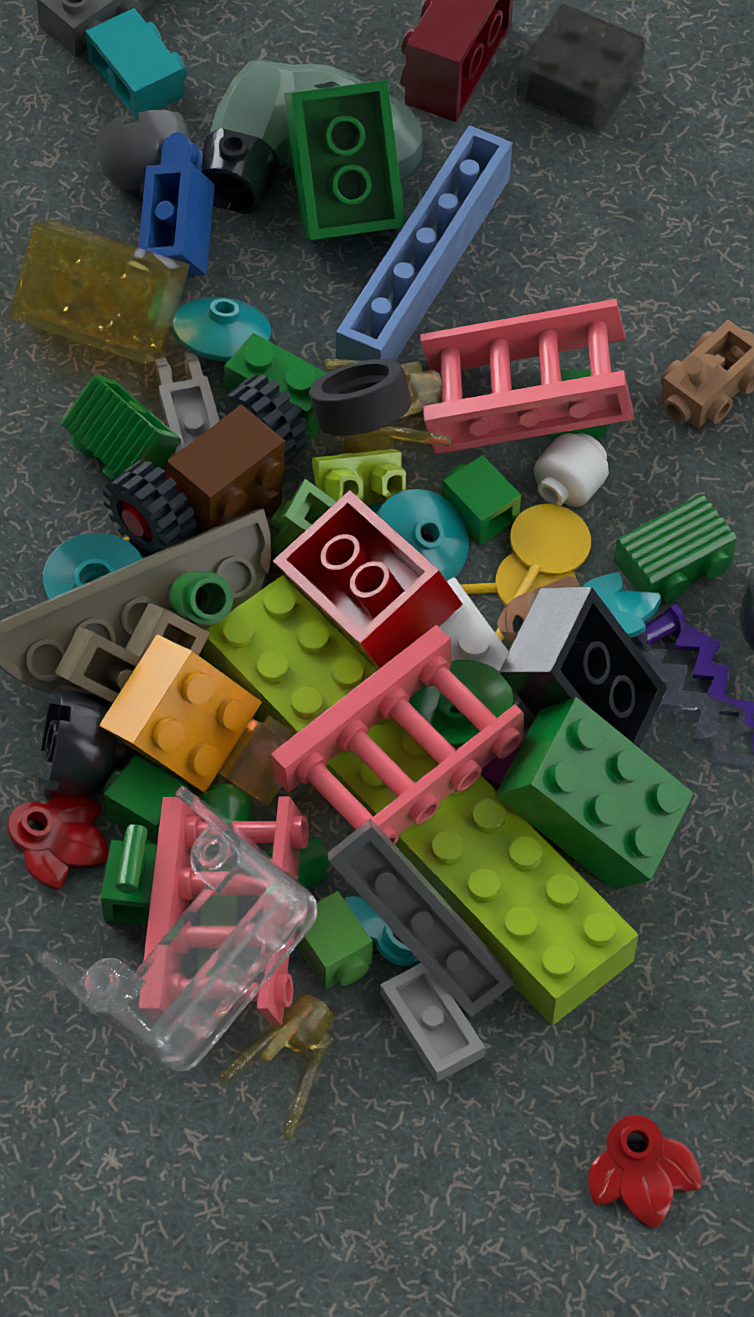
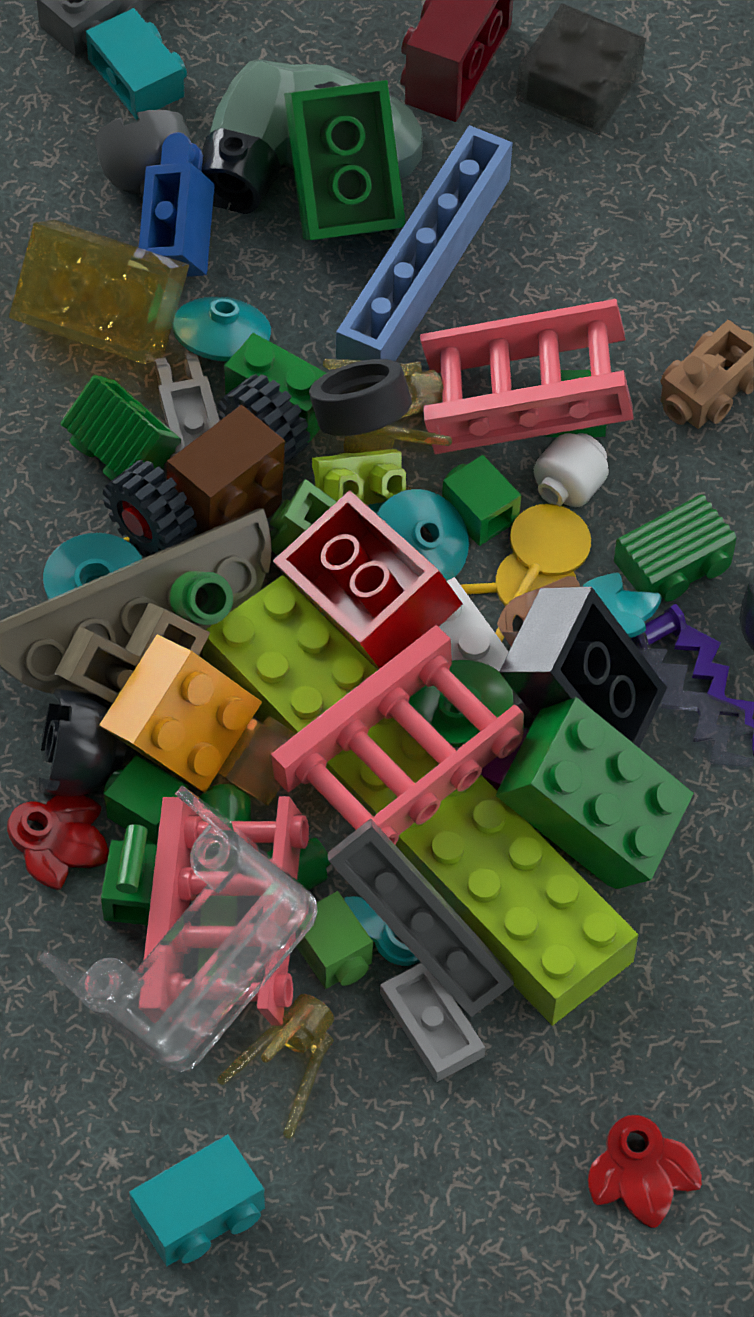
(198, 1202): none -> teal brick

